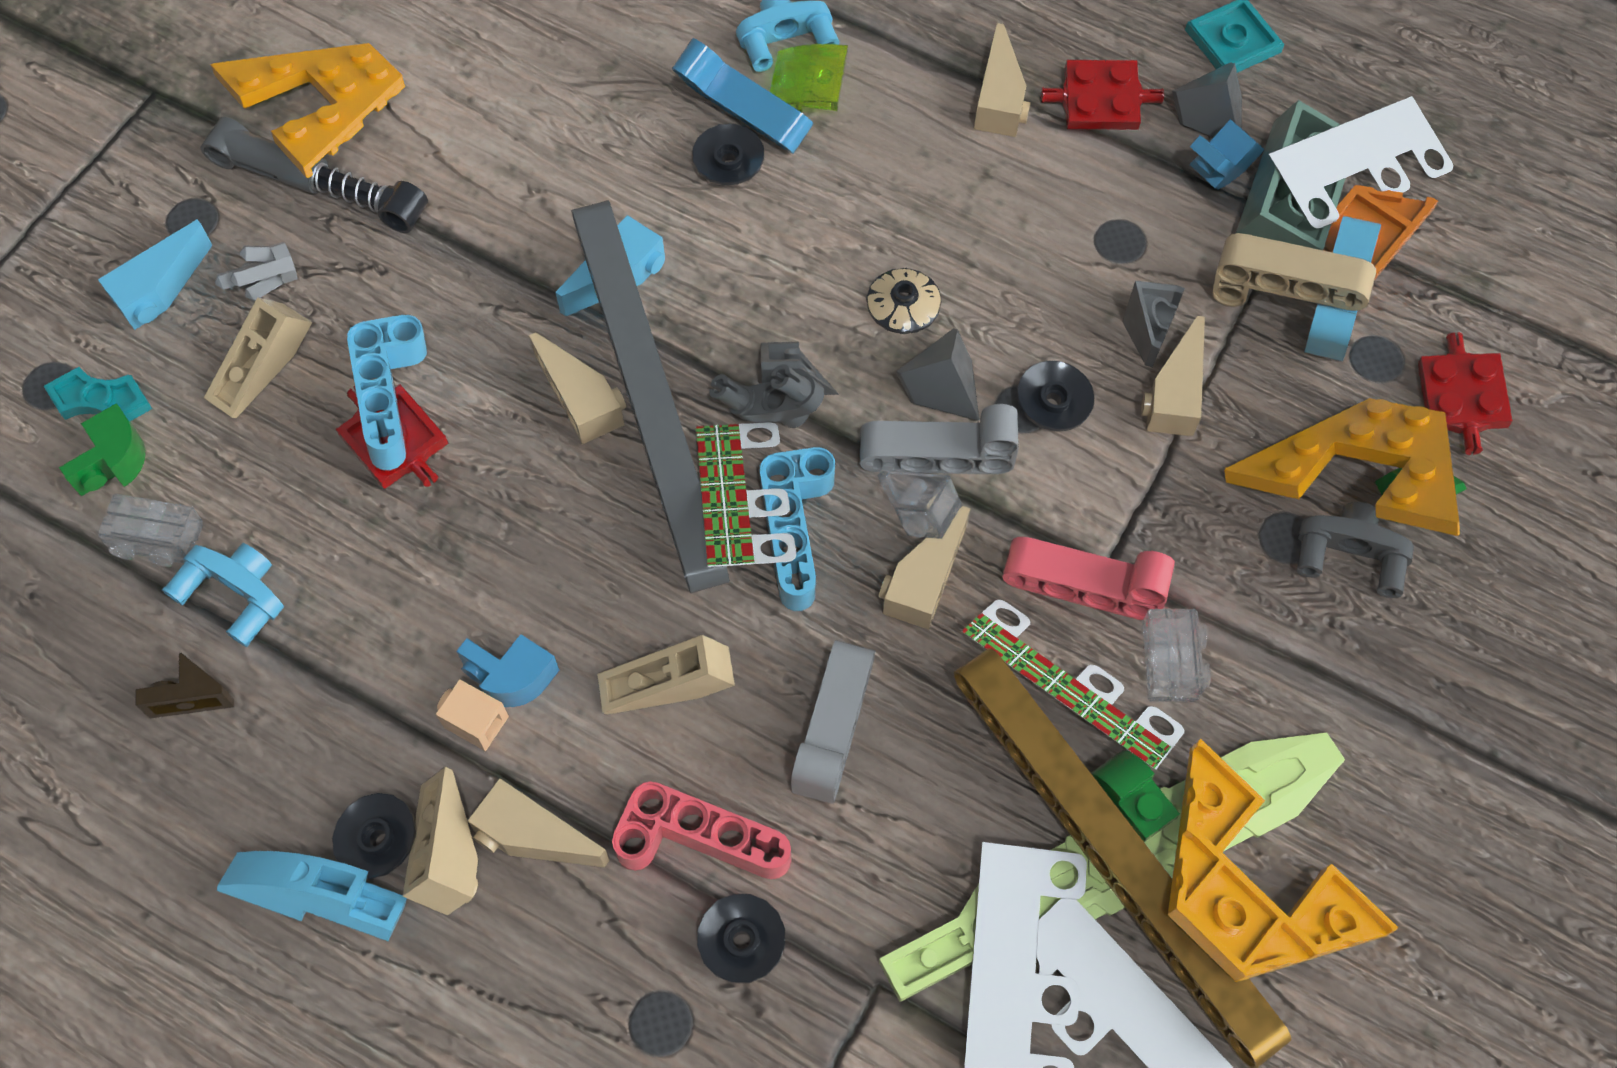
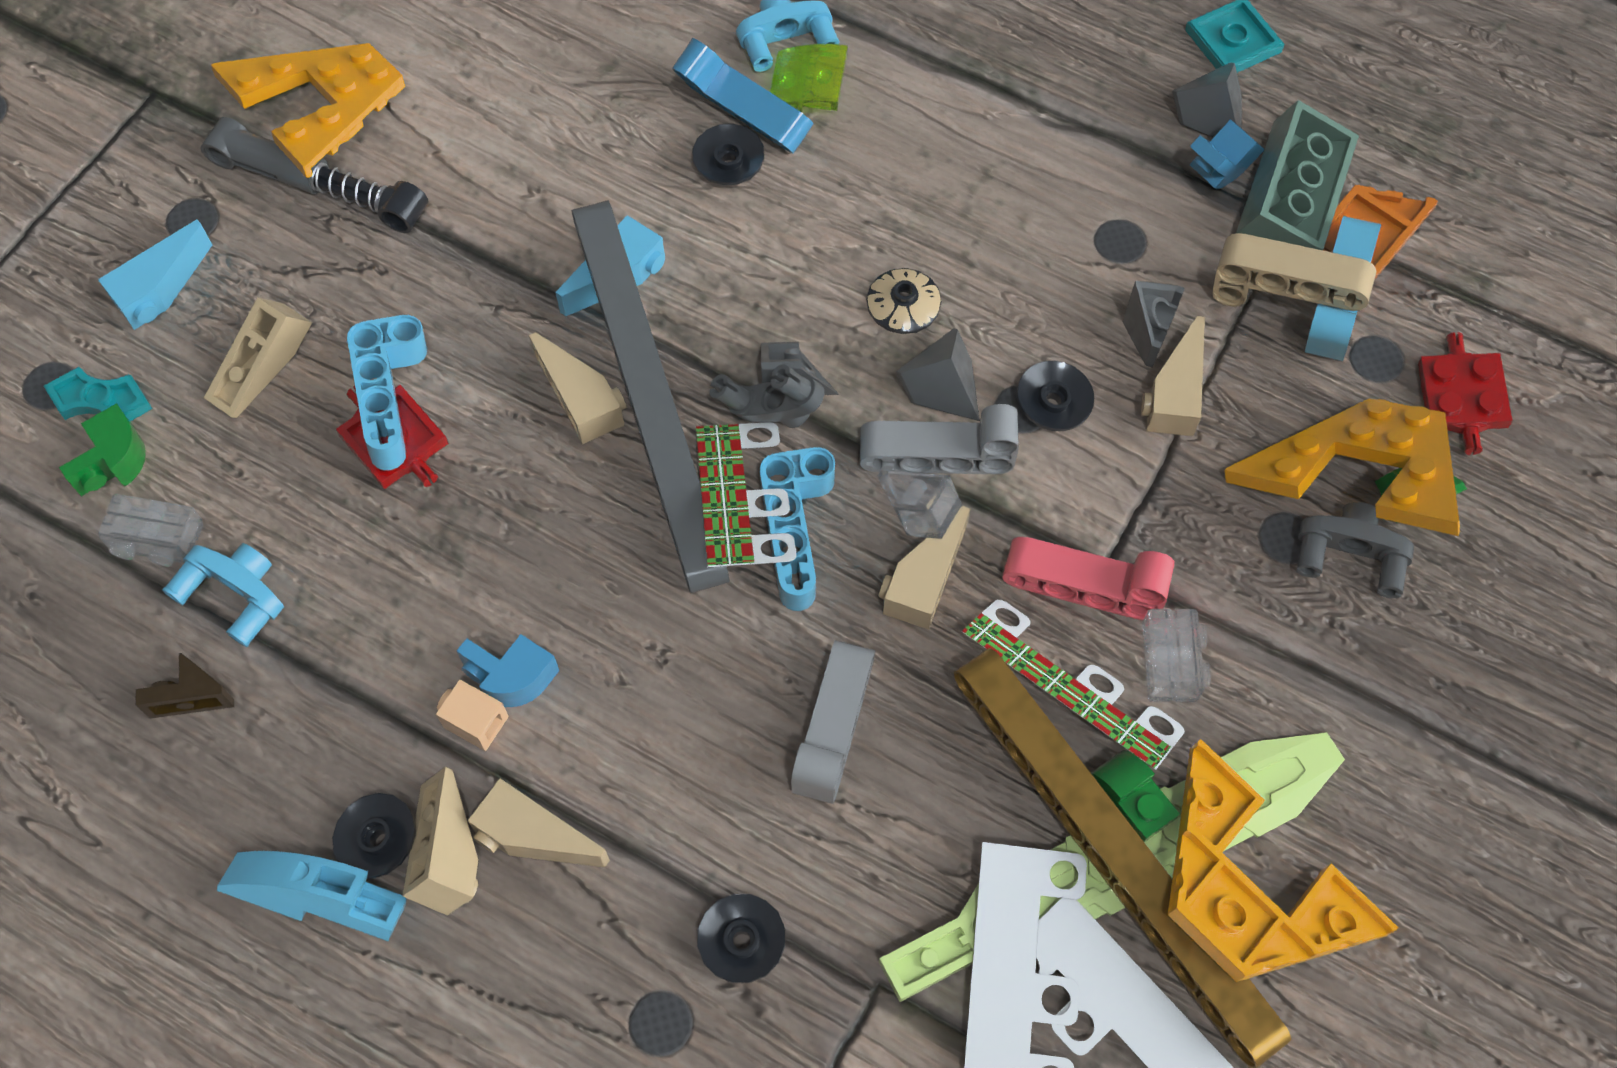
(267, 270): light grey rock -> none
(667, 676): tan slope -> none
(703, 839): coral beam -> none
(1003, 90): tan slope -> none
(1102, 94): red plate -> none
(1353, 147): white piece -> none

